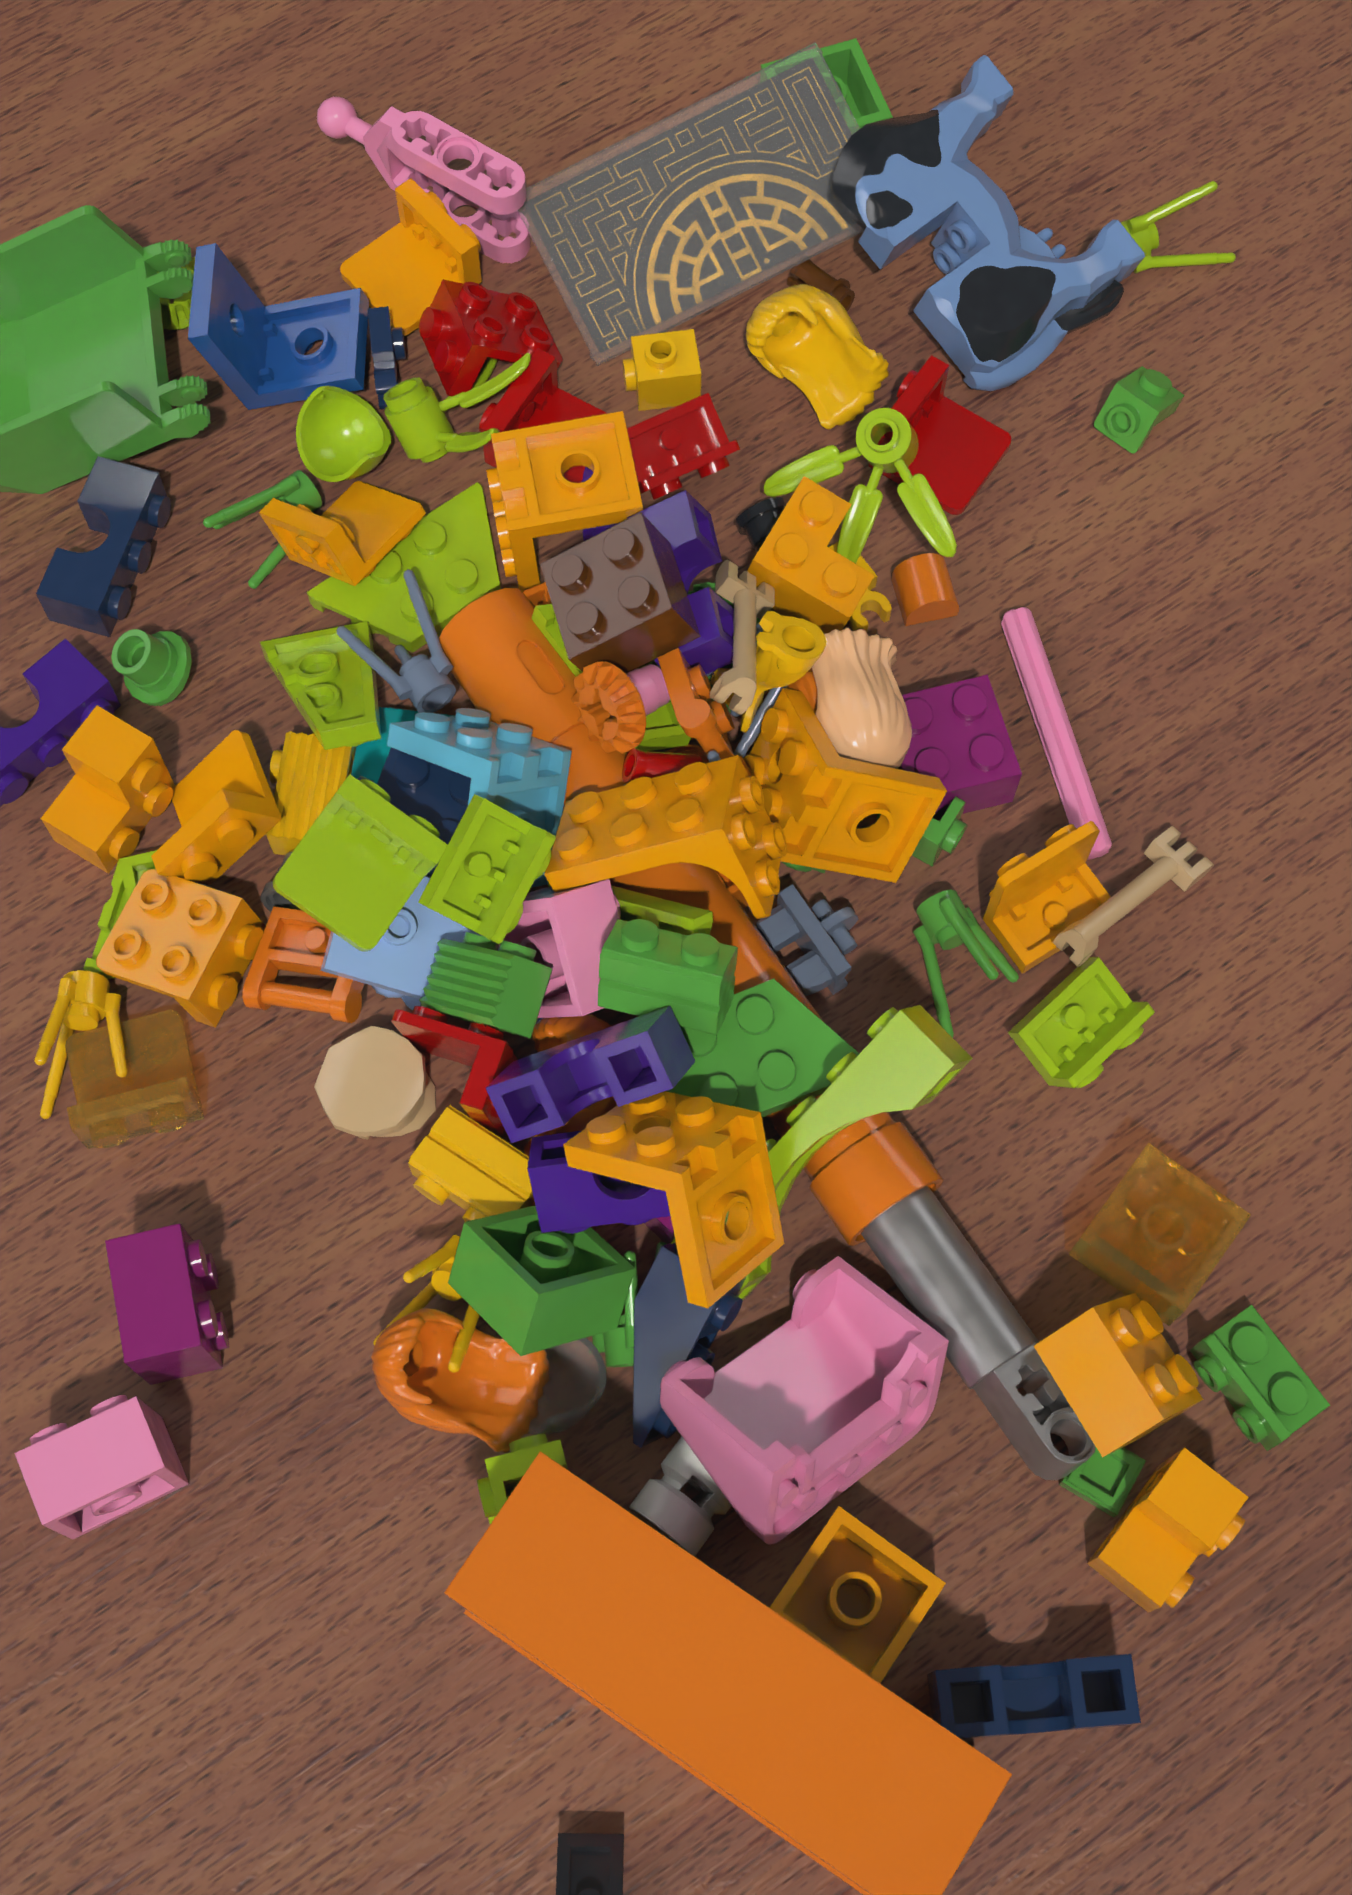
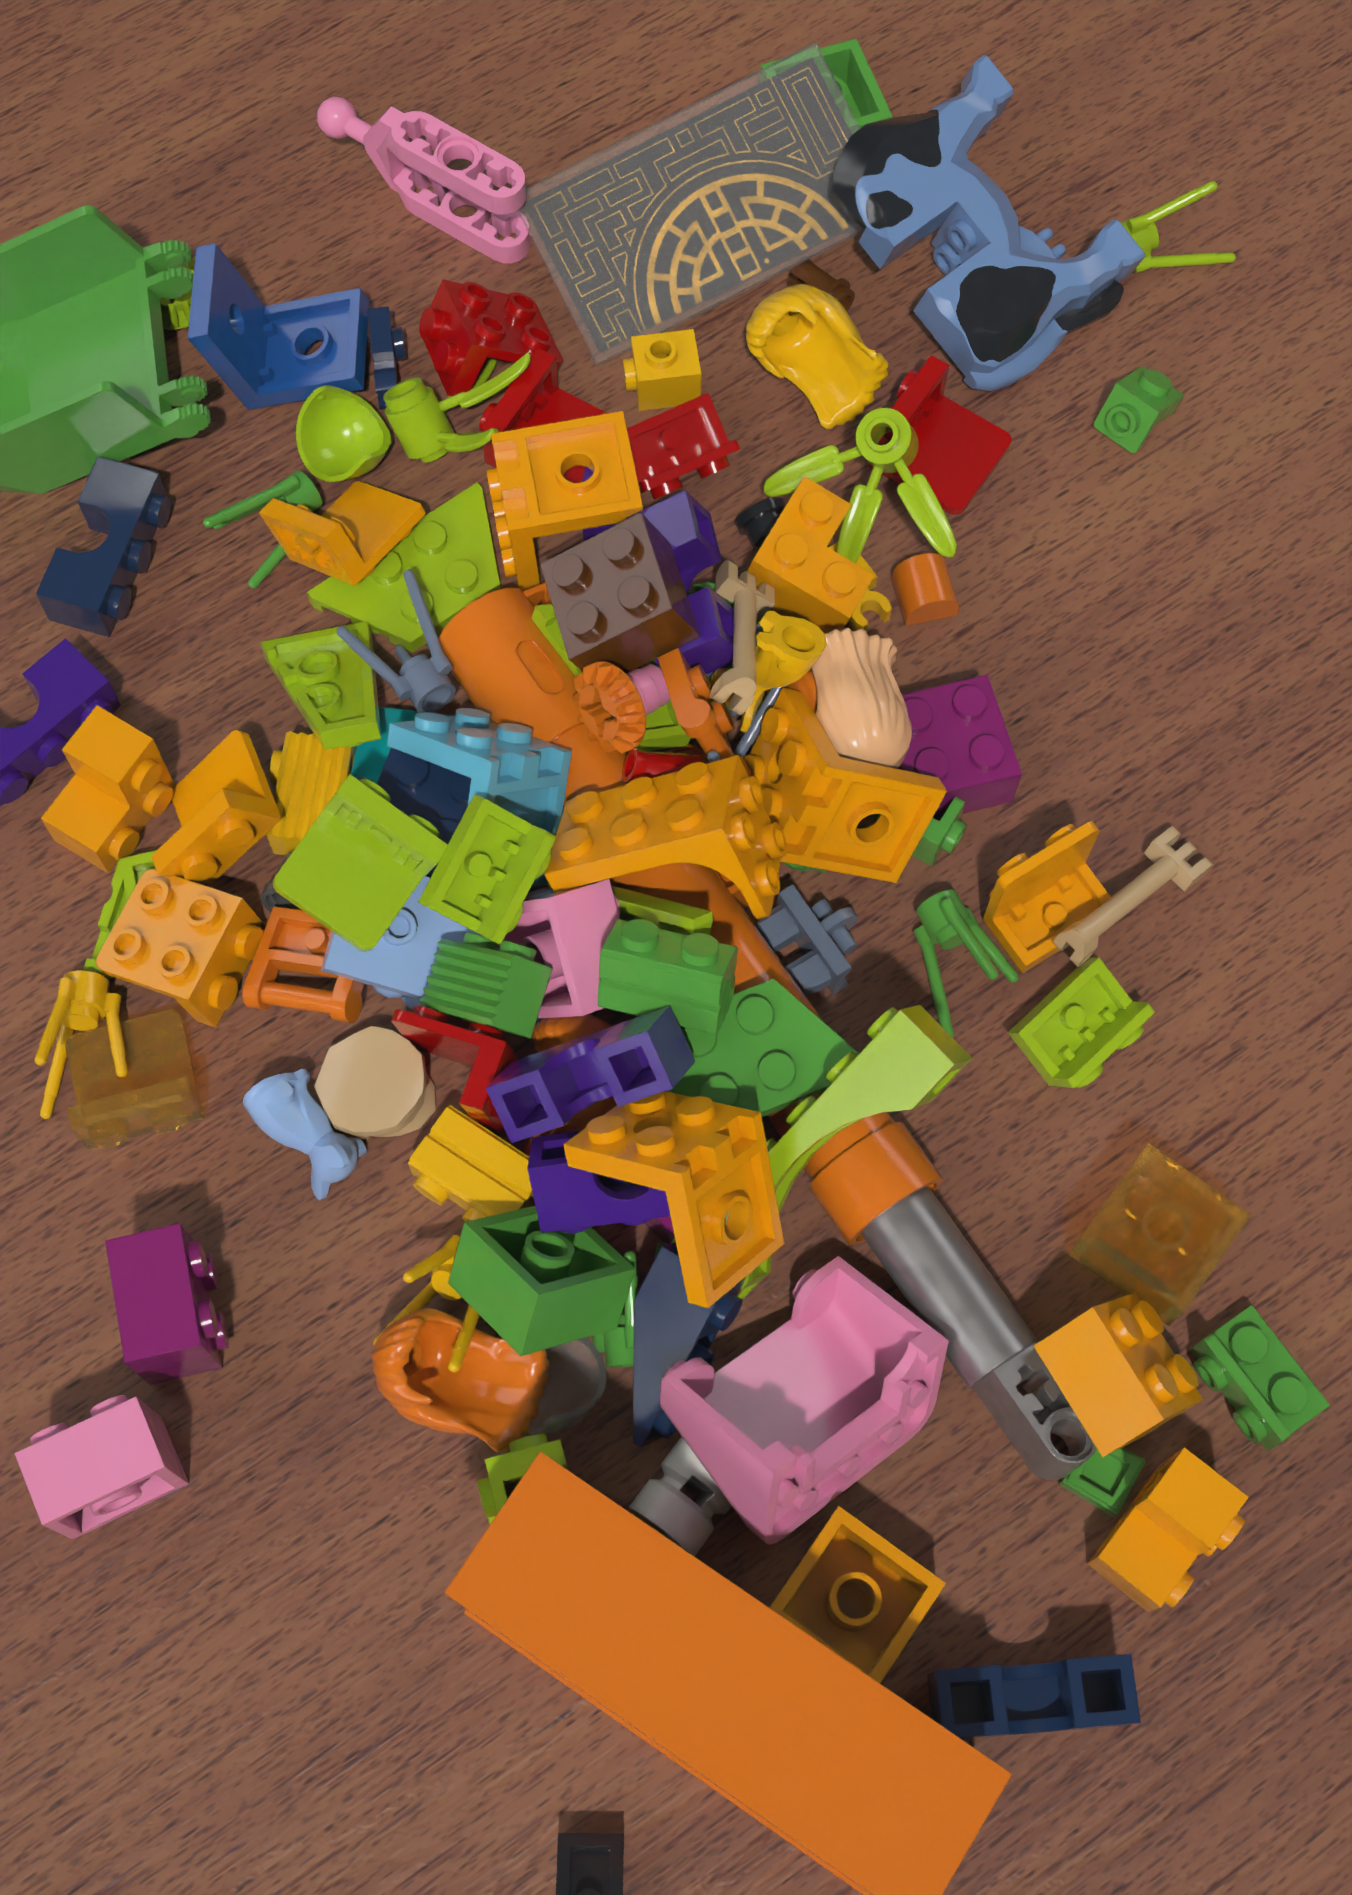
(152, 665): bright green piece -> none
(293, 1118): none -> light blue animal
(413, 258): light orange bracket -> none
(1053, 725): bright pink axle -> none

